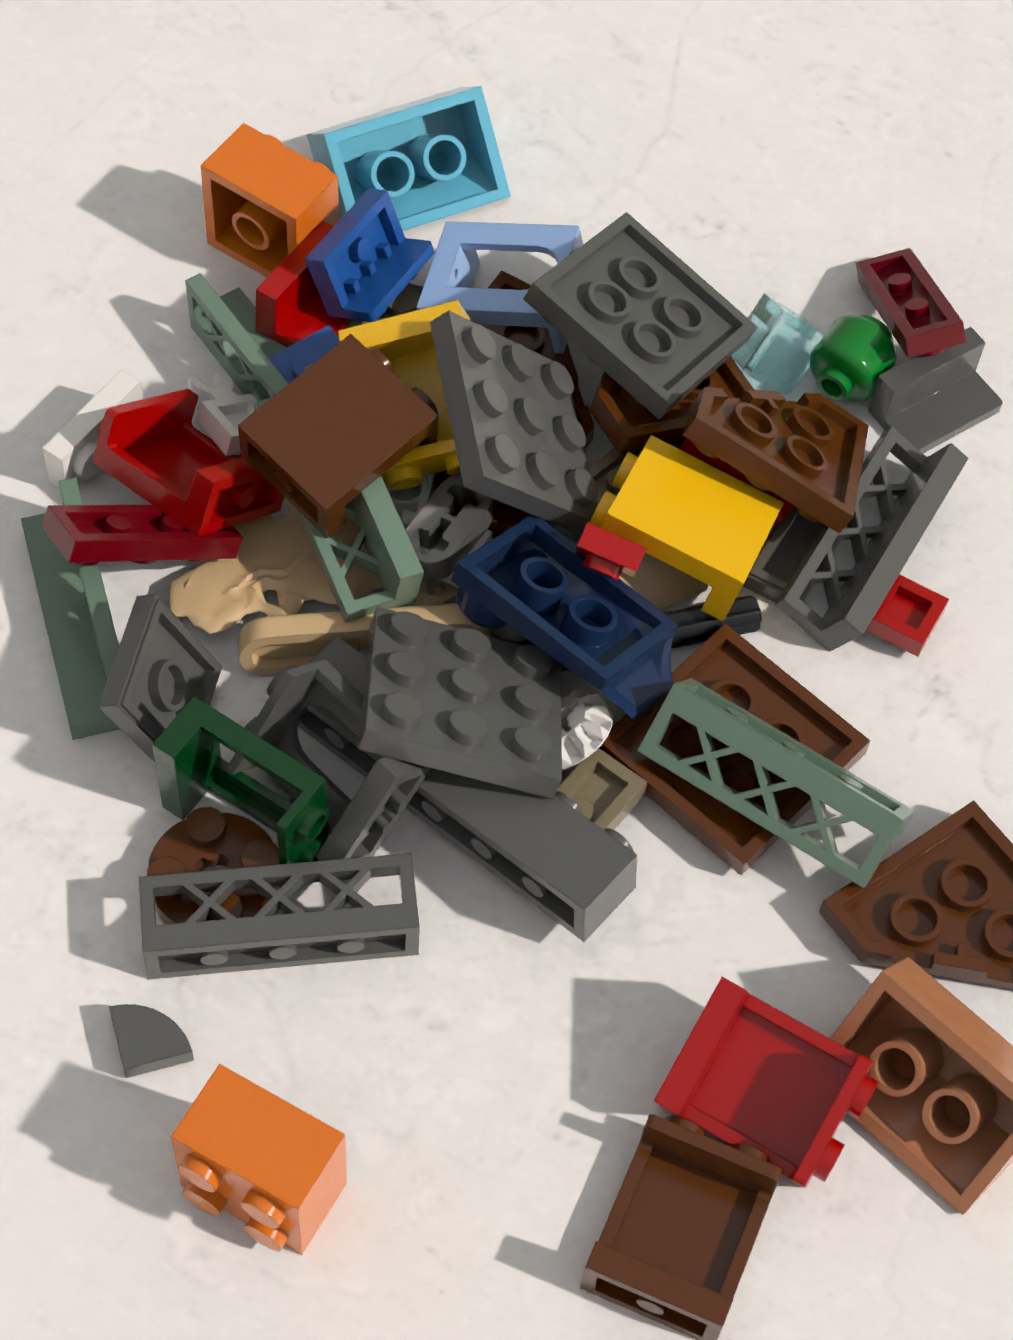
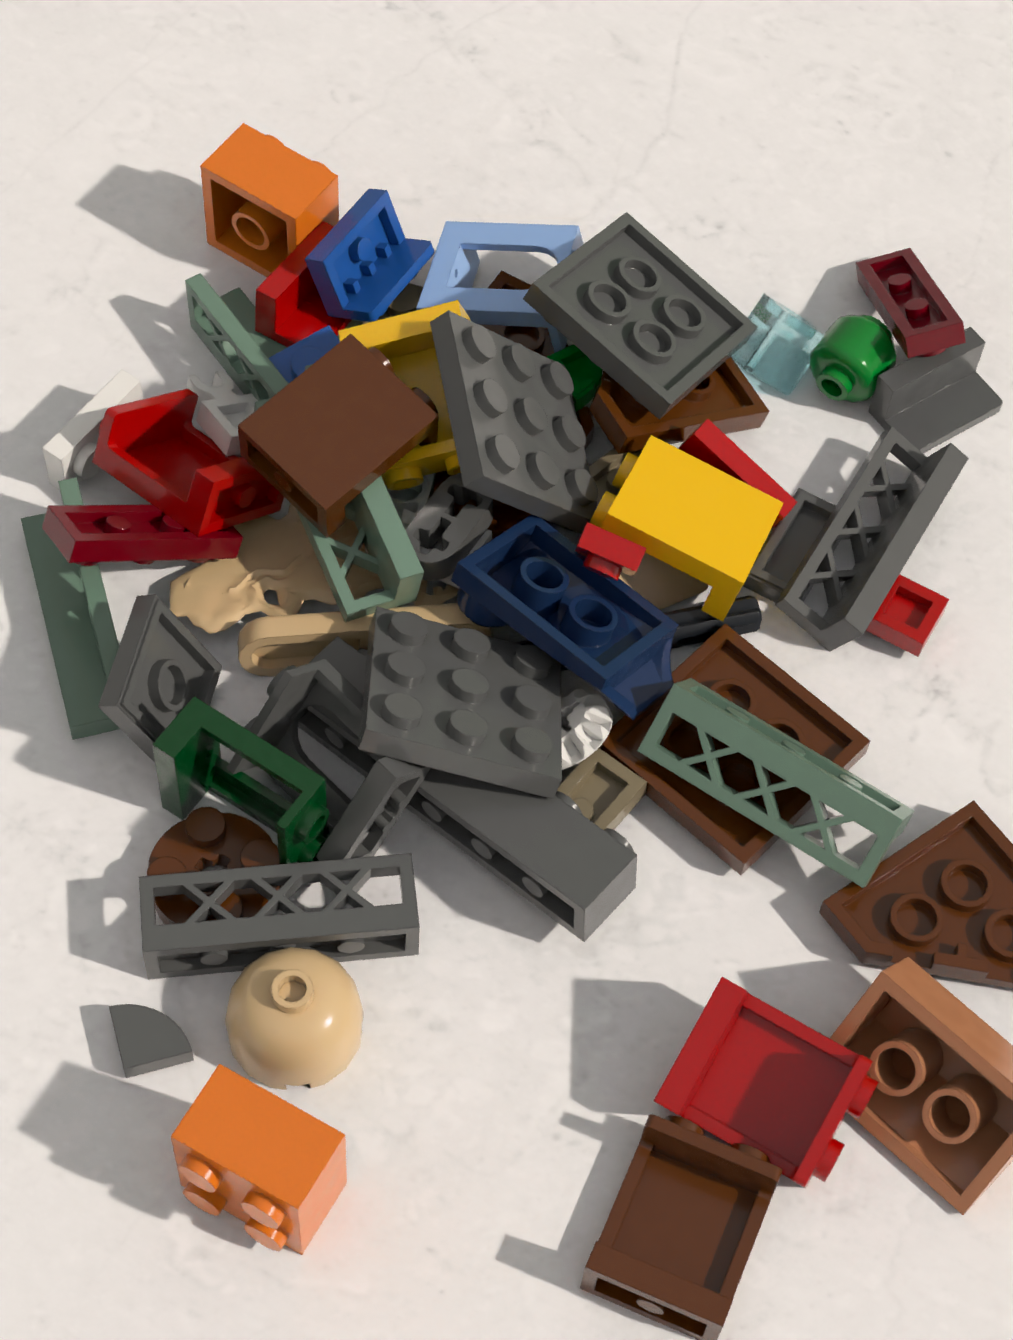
(294, 1018): none -> tan cylinder
(427, 154): medium azure slope -> none
(582, 371): none -> green tile
(794, 448): reddish brown plate -> none

